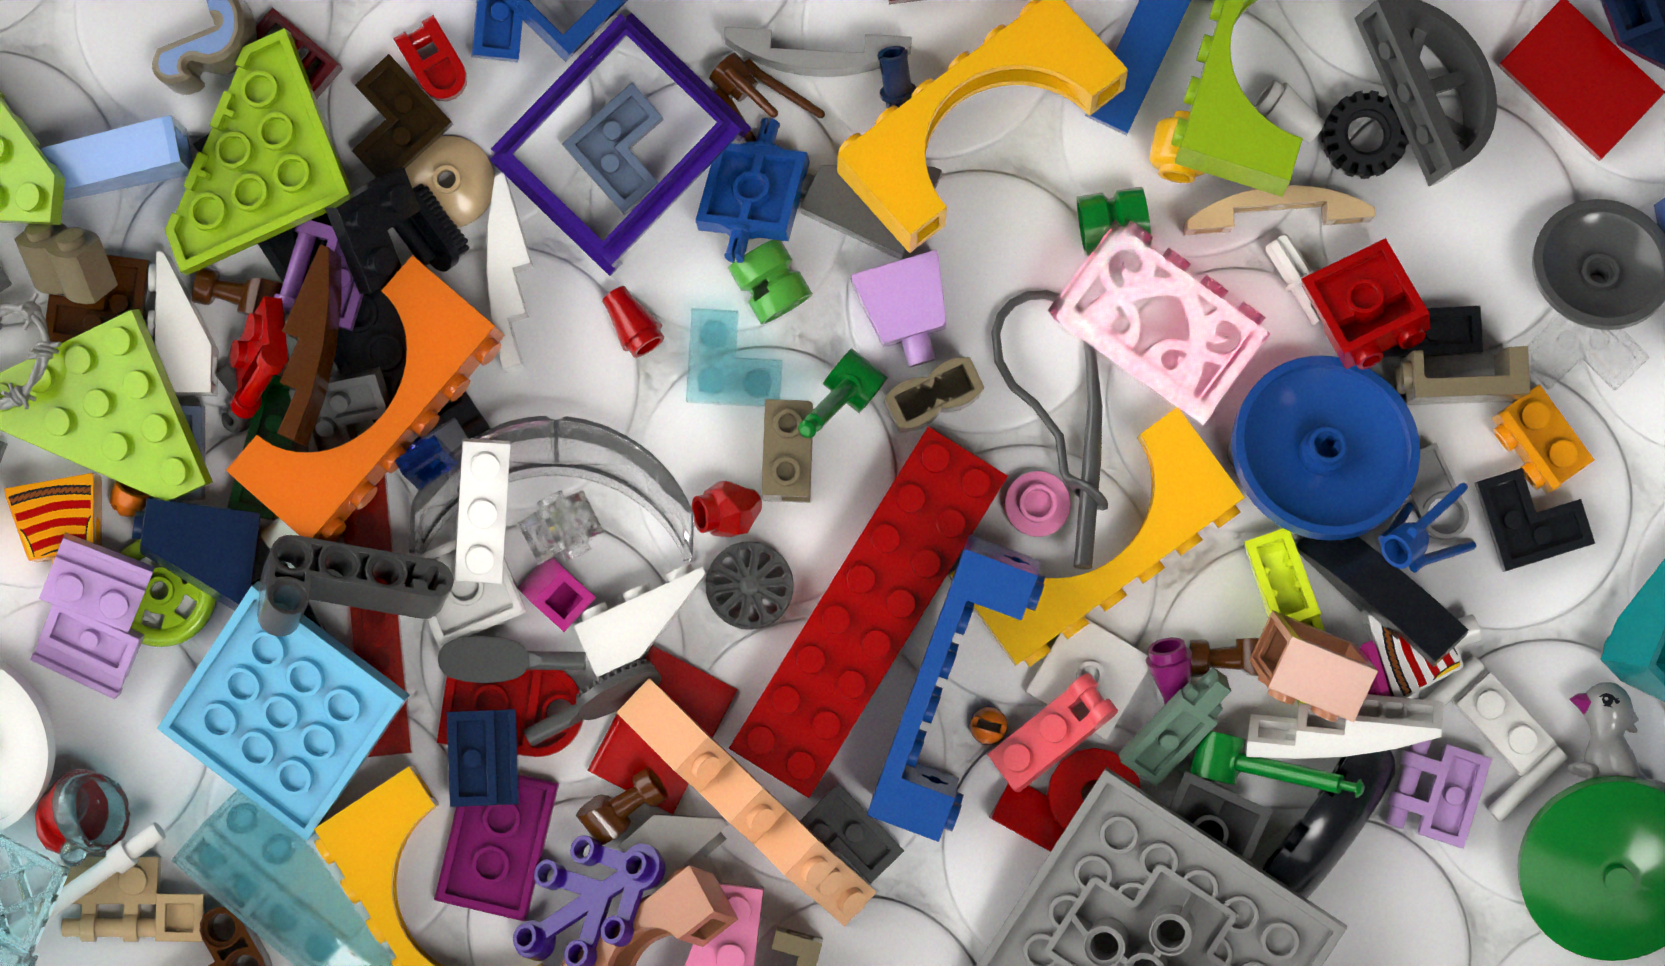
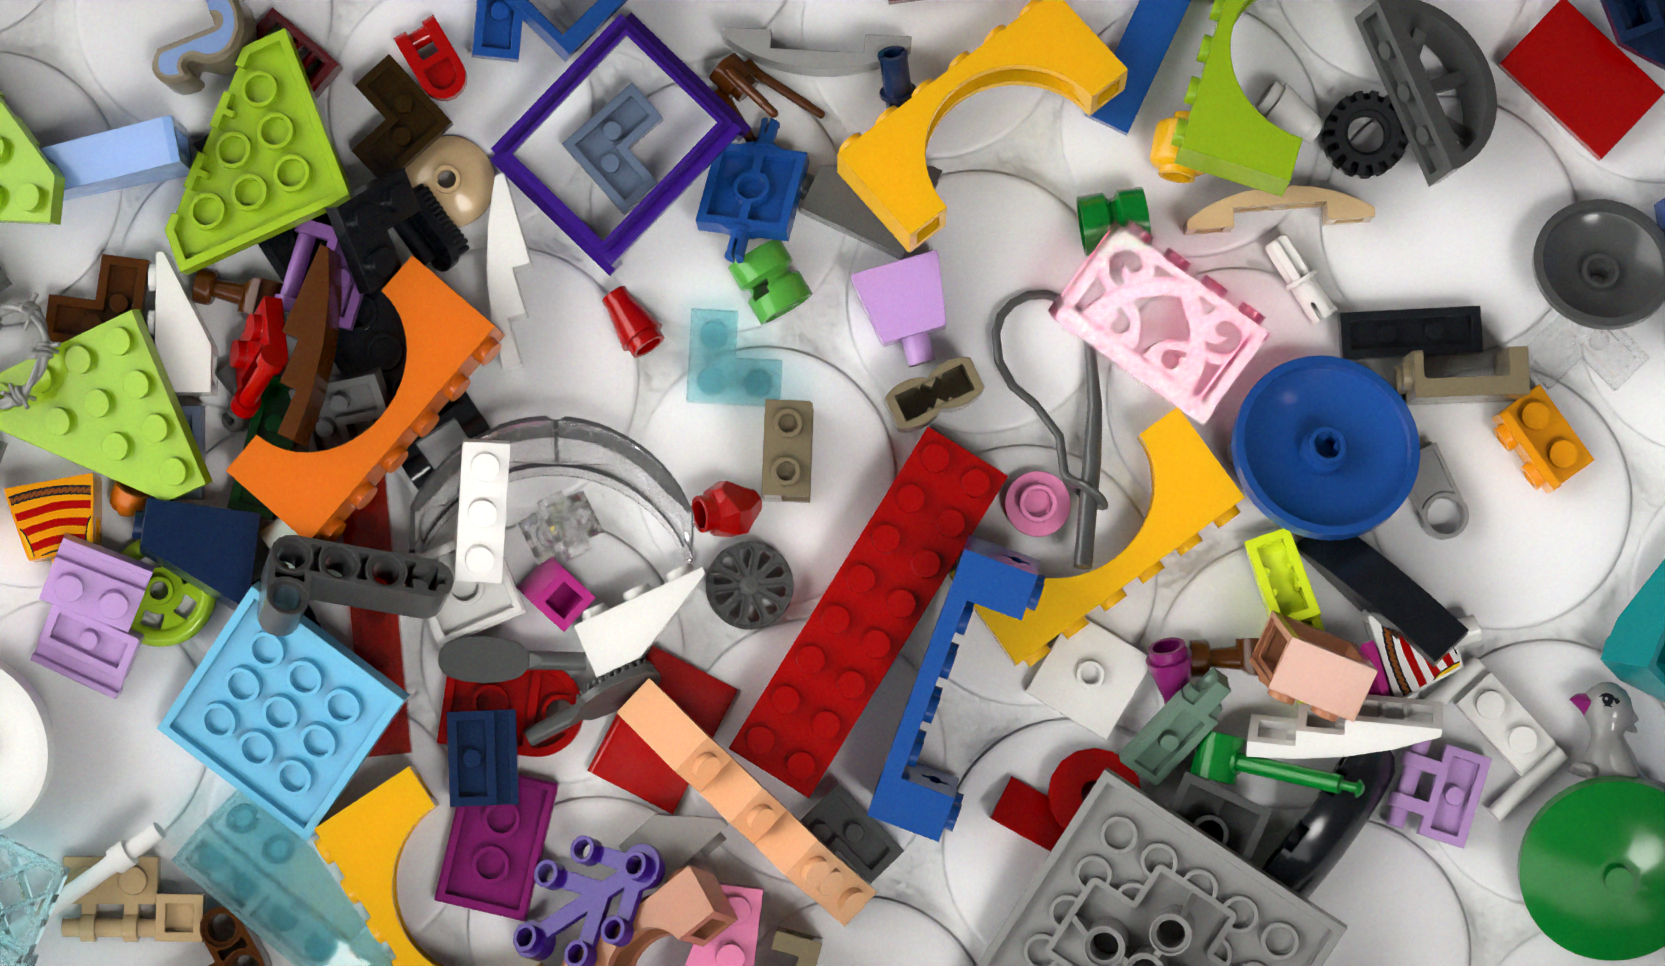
(66, 262): dark tan brick -> none
(82, 815): clear light blue piece -> none
(426, 461): clear blue plate -> none
(608, 817): reddish brown leg -> none
(852, 383): green piece -> none
(991, 715): orange hinge -> none
(1052, 733): coral plate -> none
(1367, 305): red plate -> none
(1406, 543): blue plant -> none
(1523, 534): black plate -> none

